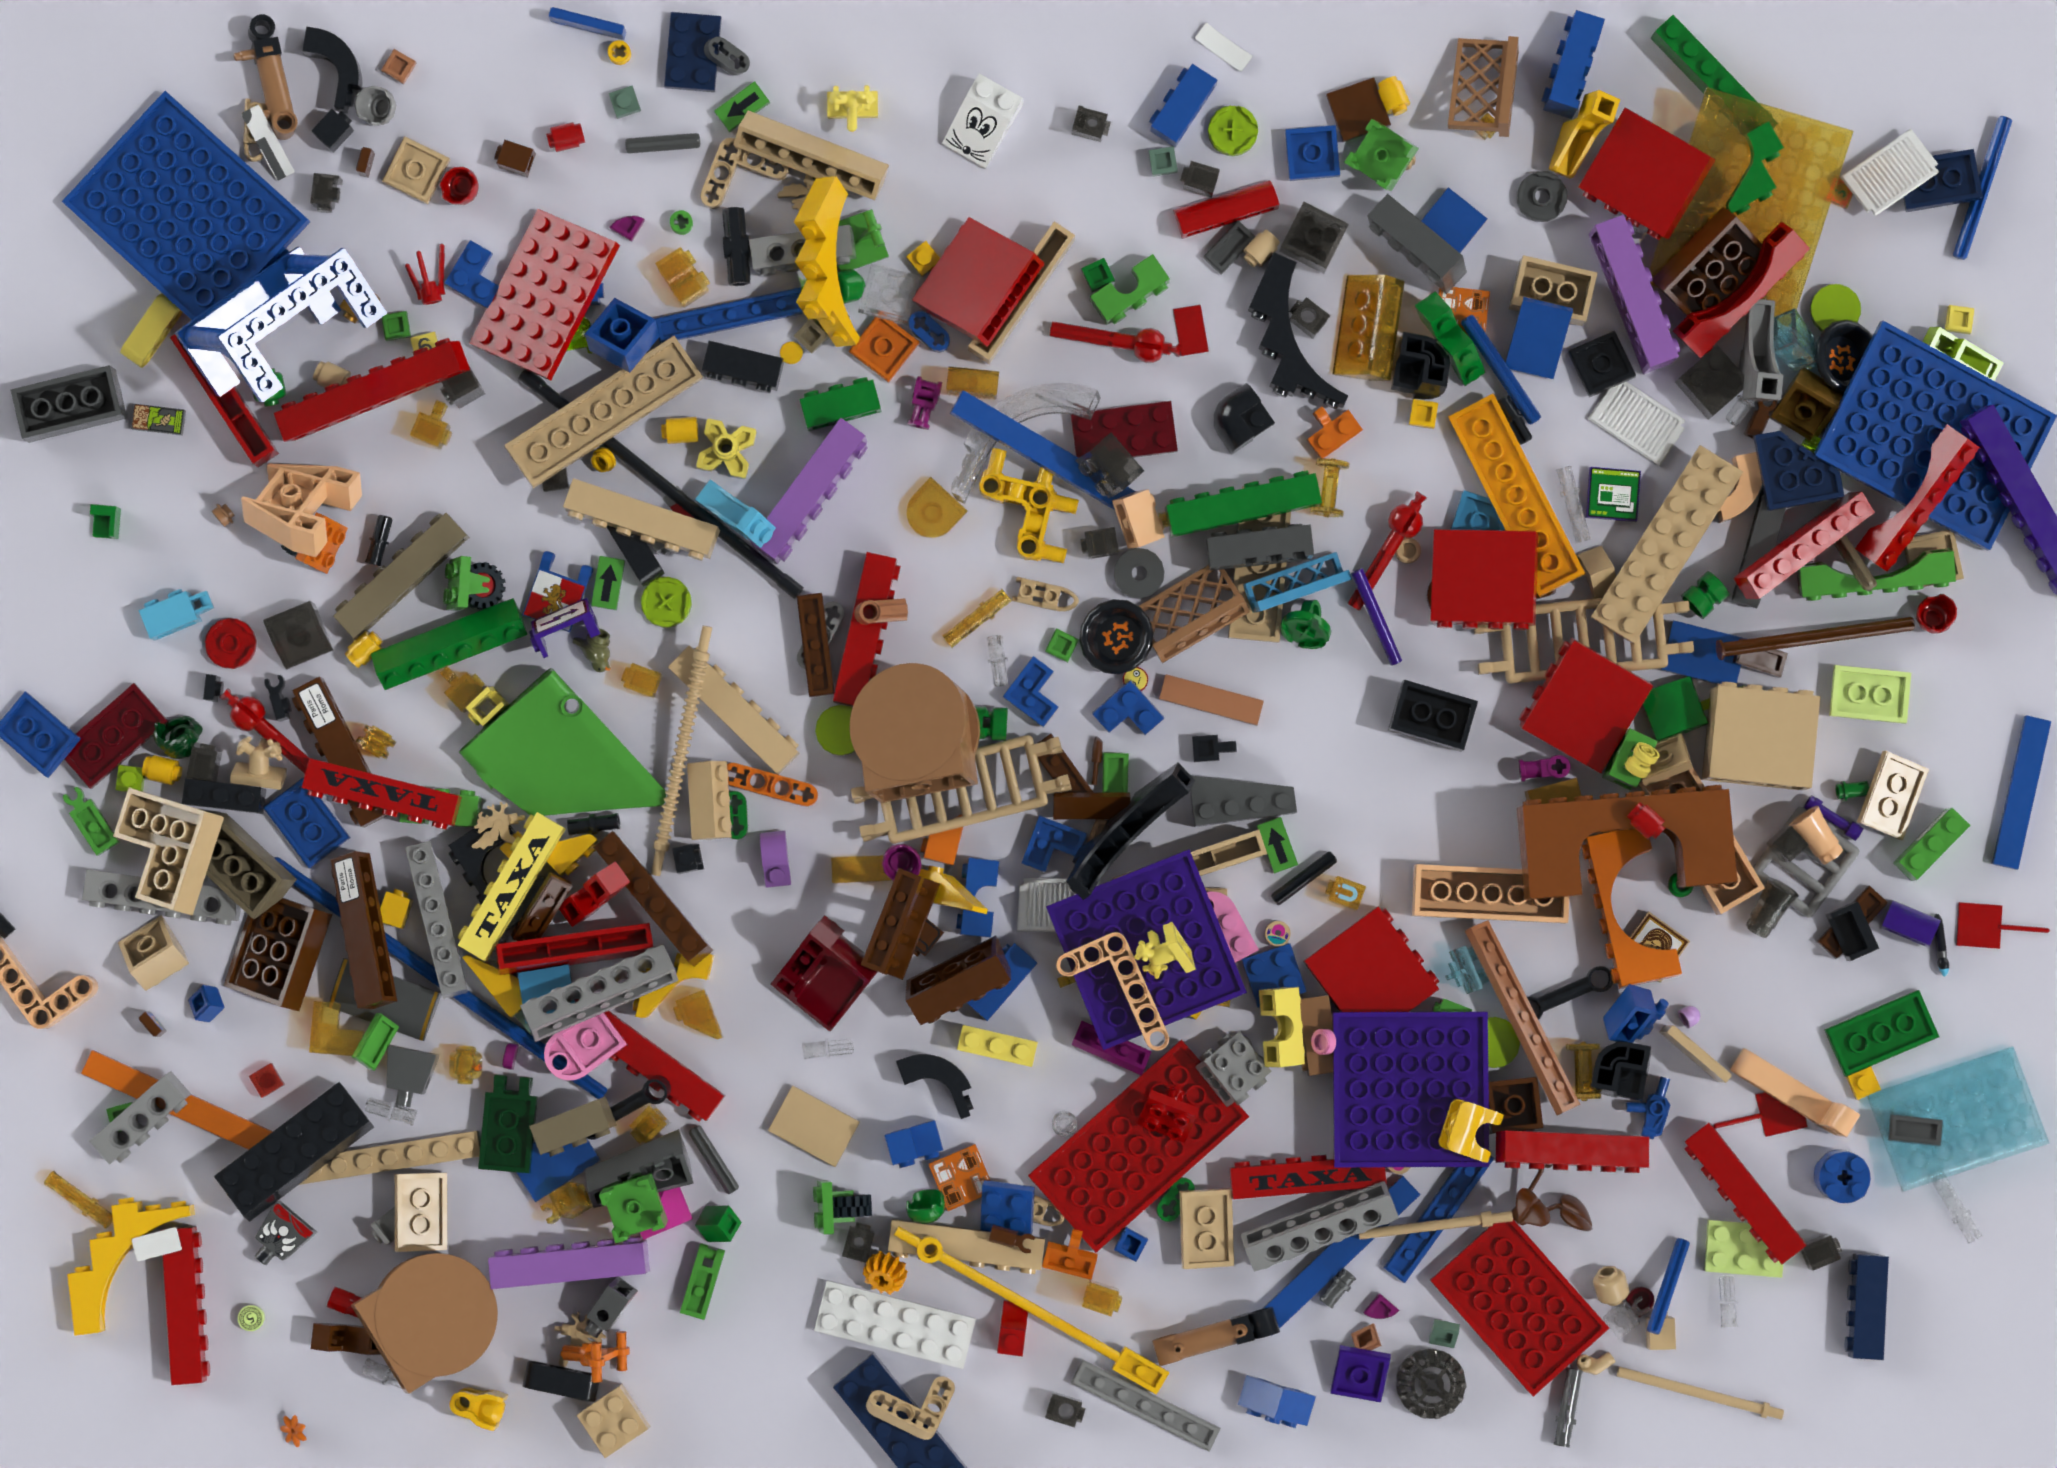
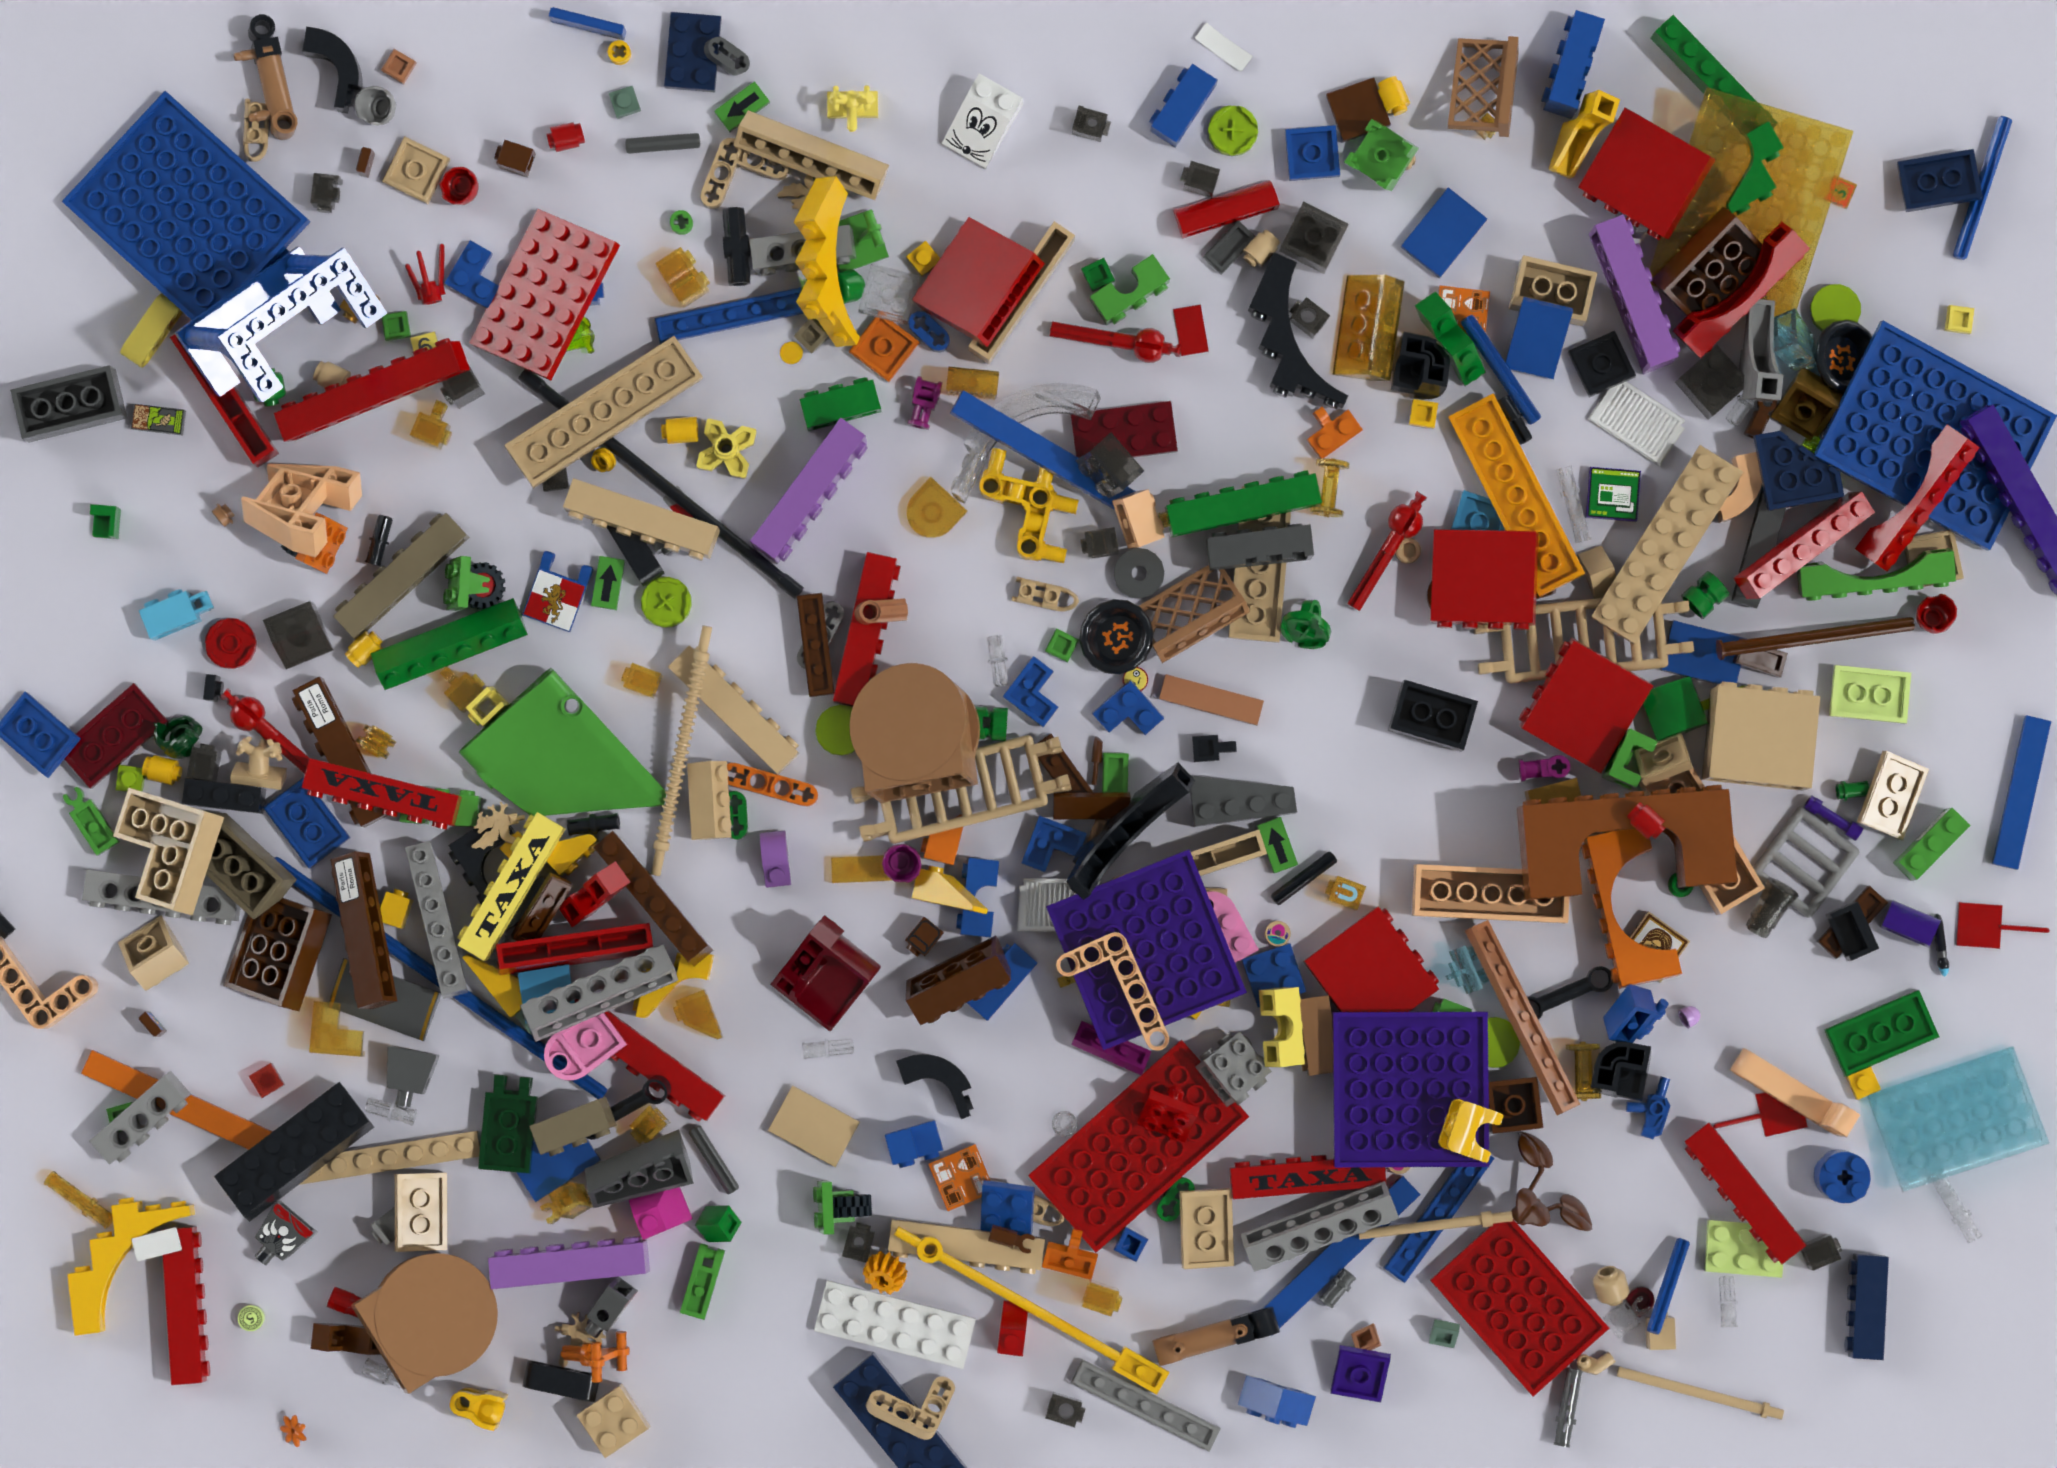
(206, 1003): blue slope -> none
(267, 142): white sticker -> none
(280, 705): black plate -> none
(333, 129): black brick -> none
(375, 1041): bright green tile -> none
(465, 1064): clear yellow head -> none
(510, 1056): magenta tile -> none
(561, 619): dark purple panel -> none
(596, 650): olive animal -> none
(622, 335): blue brick -> none
(628, 226): magenta tile -> none
(634, 1207): bright green panel -> none
(688, 858): black brick -> none
(736, 514): medium azure arch -> none
(742, 366): black brick -> none
(900, 924): reddish brown fence -> none
(926, 1206): green hair -> none
(978, 617): clear yellow pin -> none
(997, 1045): light yellow arch -> none
(1159, 954): light yellow piece -> none
(1163, 161): sand green plate -> none
(1240, 418): black brick -> none
(1300, 591): dark azure fence -> none
(1323, 1041): bright pink tile -> none
(1376, 616): dark purple piece -> none
(1380, 1308): magenta tile -> none
(1412, 1368): clear smoke gear -> none
(1417, 243): dark grey wedge -> none
(1542, 211): dark grey tile -> none
(1572, 1150): red brick -> none
(1642, 759): light yellow wheel -> none
(1695, 1053): tan tile -> none
(1787, 844): clear smoke brick -> none
(1817, 834): light nougat plant -> none
(1855, 563): dark tan axle -> none
(1891, 173): white window -> none
(1915, 1130): dark grey tile -> none
(1963, 352): lime slope -> none

